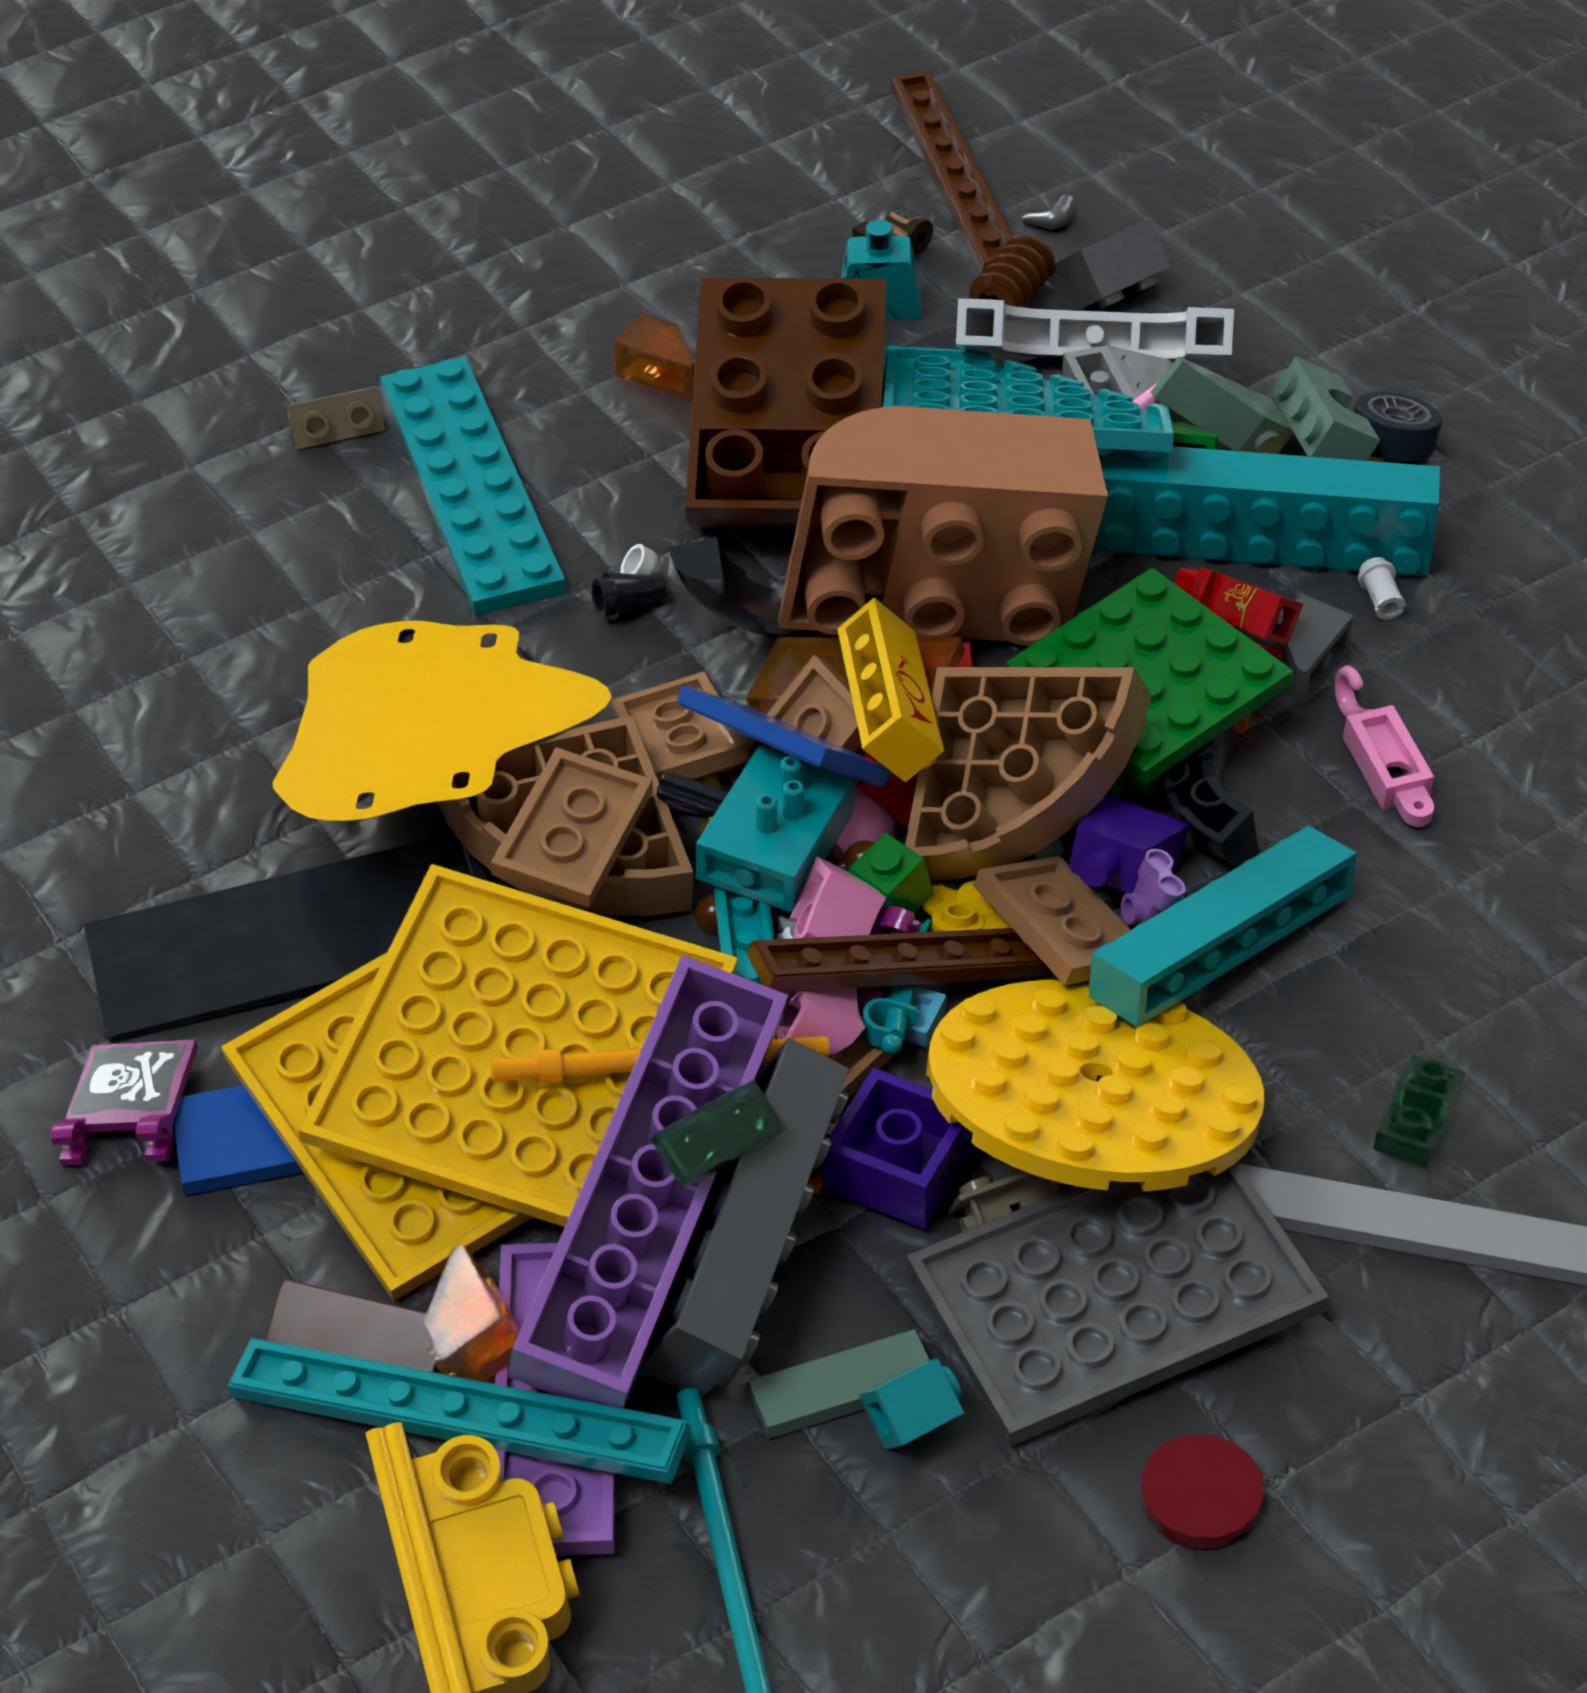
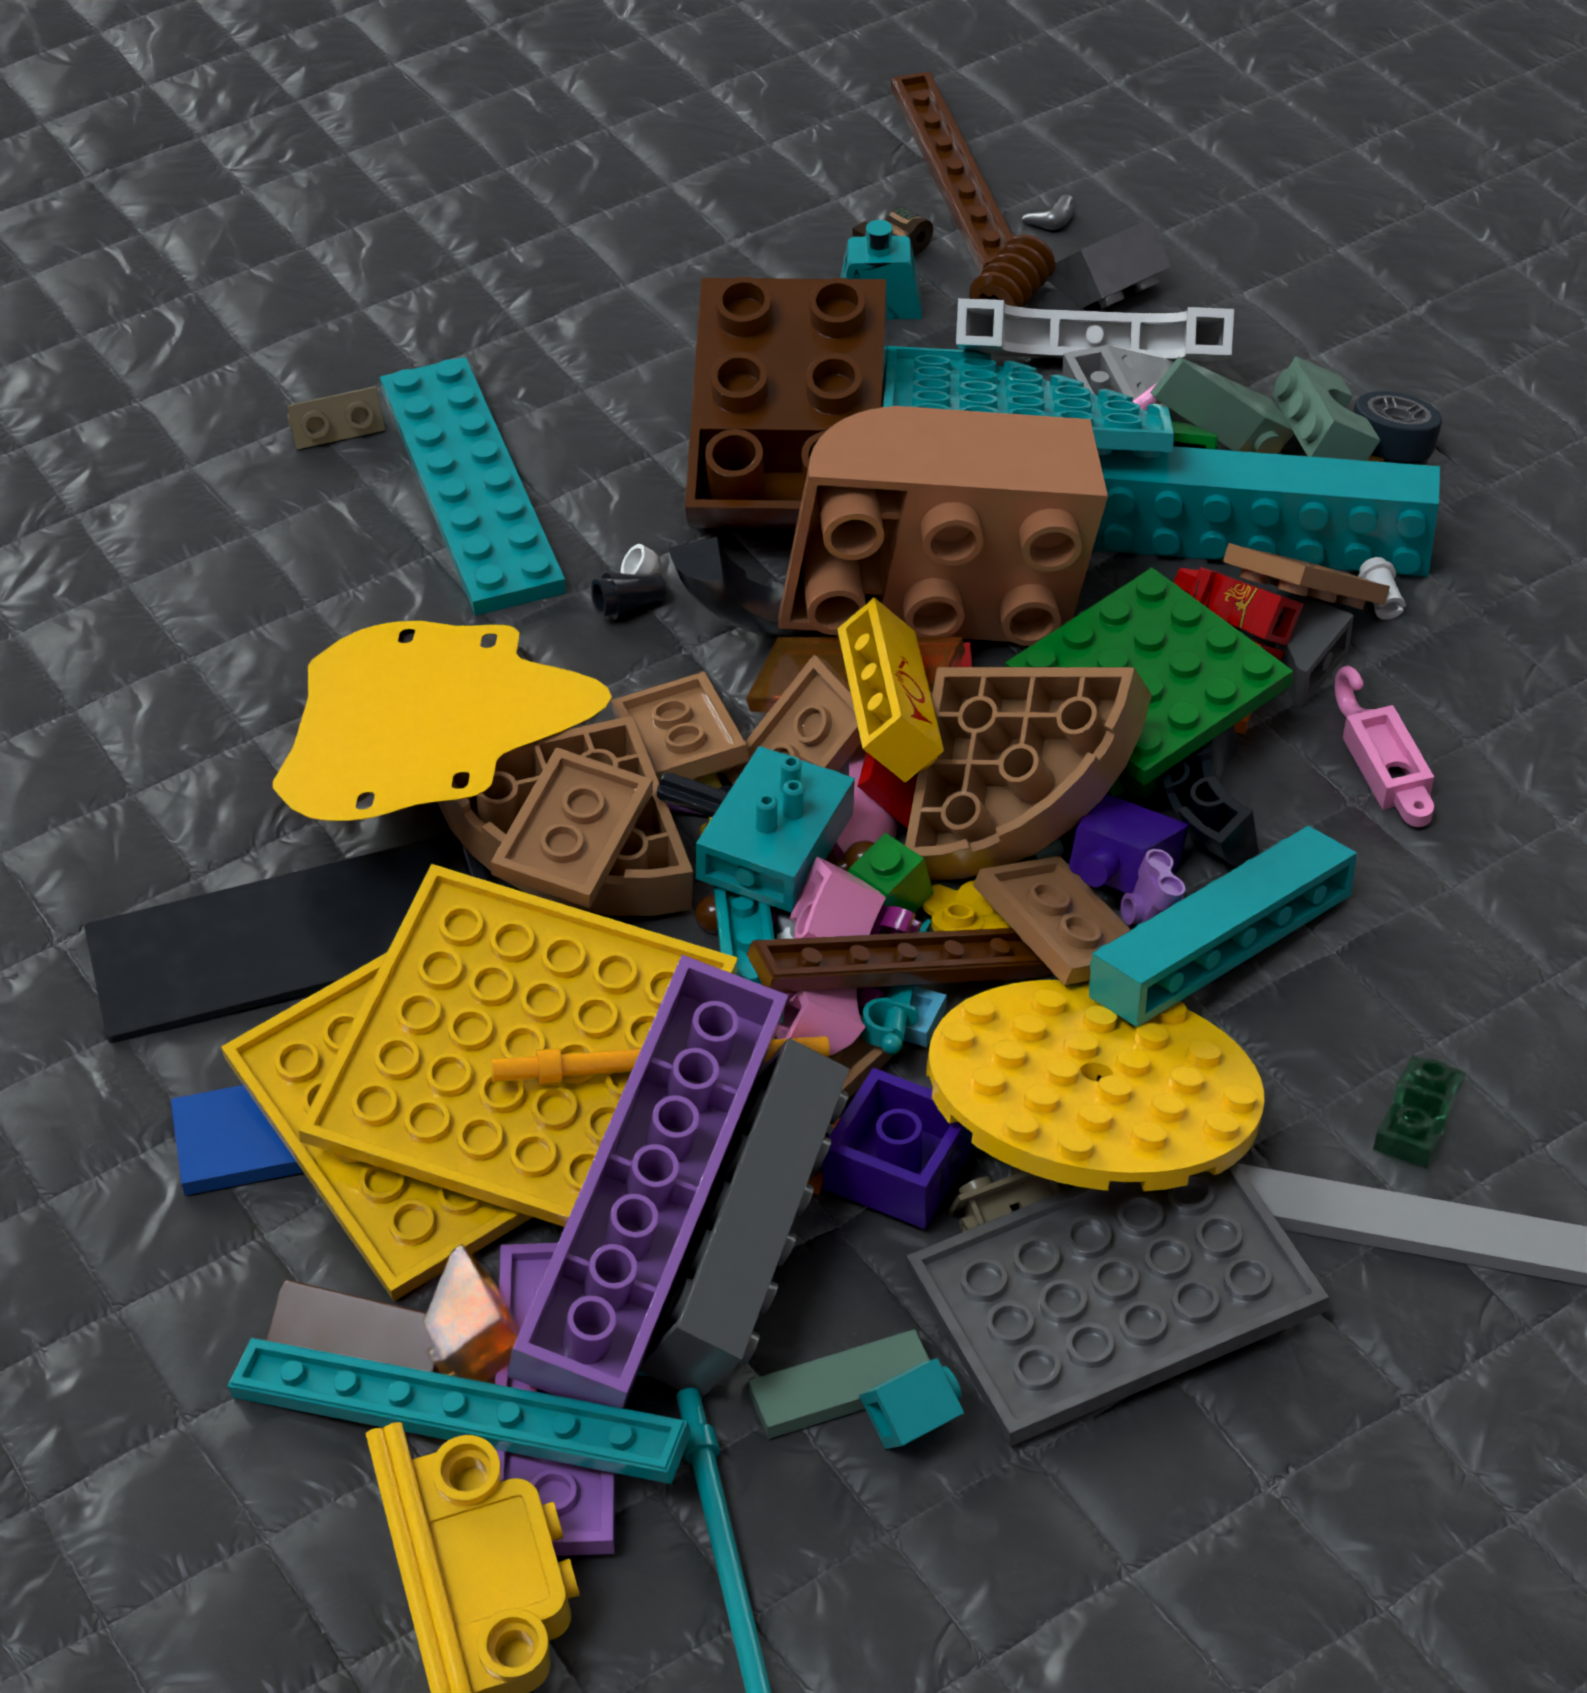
(127, 1090): flag -> none
(655, 356): clear orange slope -> none
(718, 1133): clear green slope -> none
(783, 736): blue tile -> none
(1202, 1491): dark red tile -> none
(1305, 577): none -> medium nougat plate

